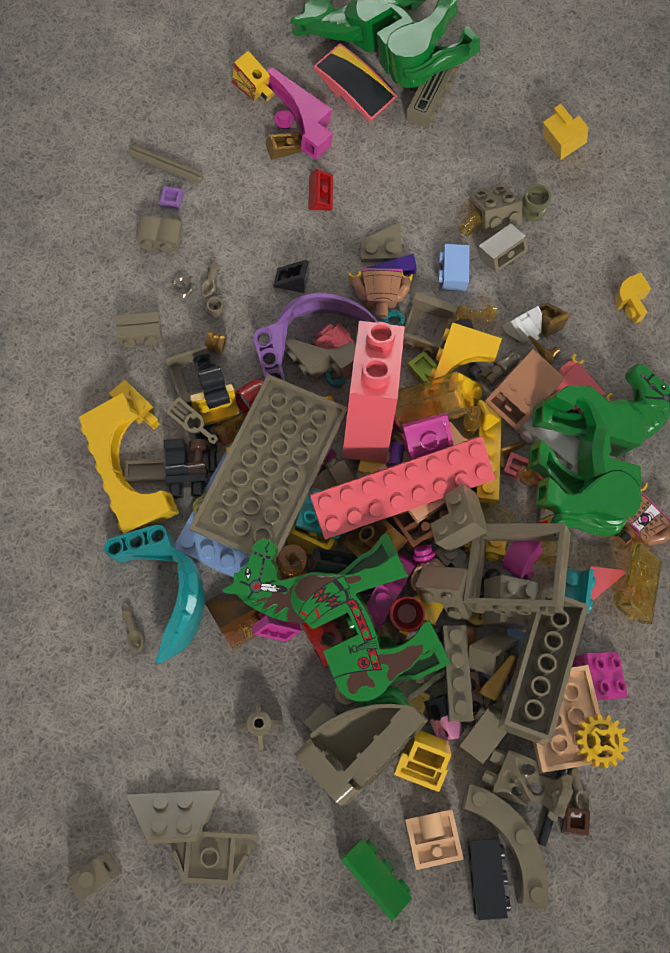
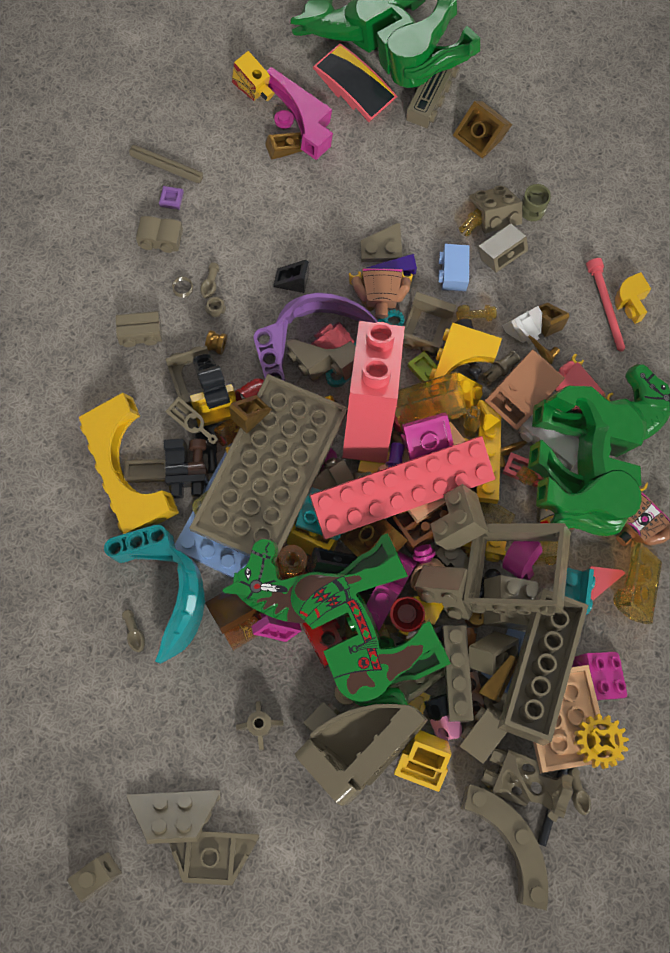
(144, 407): yellow plate -> none
(248, 412): none -> pearl gold slope
(320, 191): red slope -> none
(377, 878): green slope -> none
(433, 839): light nougat plate -> none
(481, 128): none -> pearl gold slope
(488, 879): black brick -> none
(564, 133): yellow plate -> none
(576, 822): reddish brown slope -> none
(596, 267): none -> coral piece

